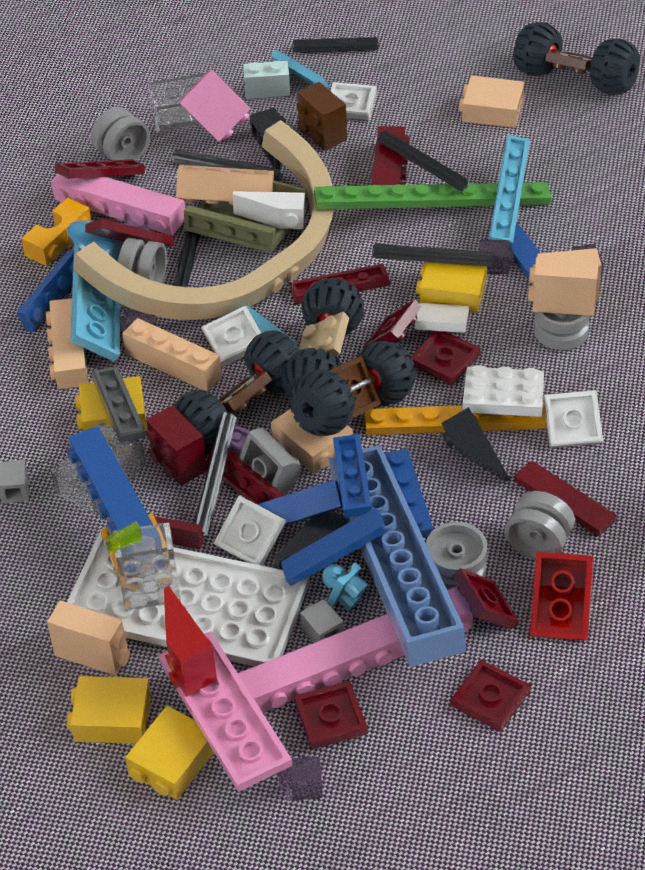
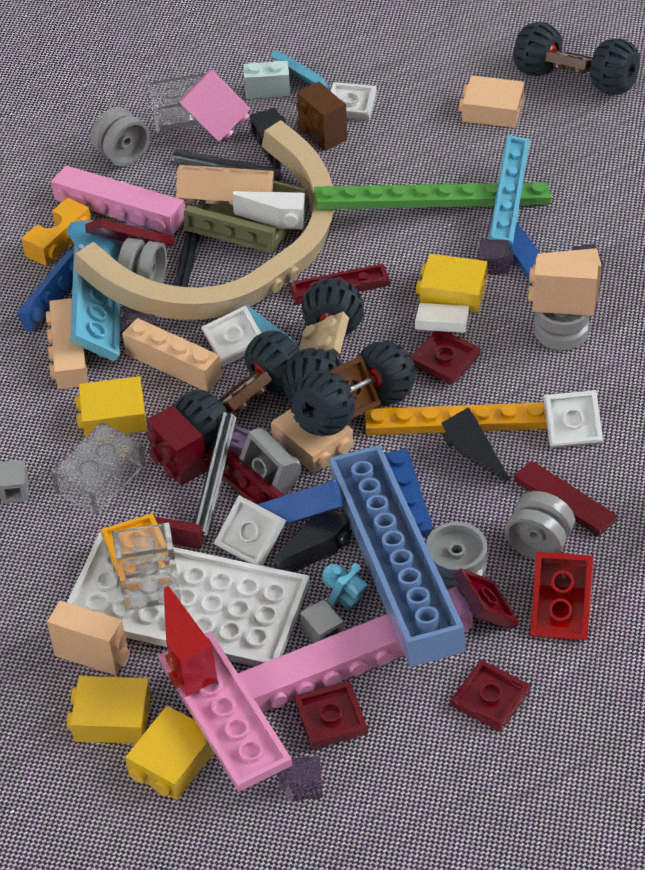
(99, 168): dark red tile -> none
(106, 480): blue brick -> none
(118, 404): dark grey tile -> none
(127, 536): clear neon green piece -> none
(333, 546): blue tile -> none
(335, 44): black axle -> none
(352, 475): blue plate -> none
(389, 165): dark red brick -> none
(394, 324): dark red plate -> none
(423, 160): black axle -> none
(434, 255): black axle -> none
(504, 391): white plate -> none

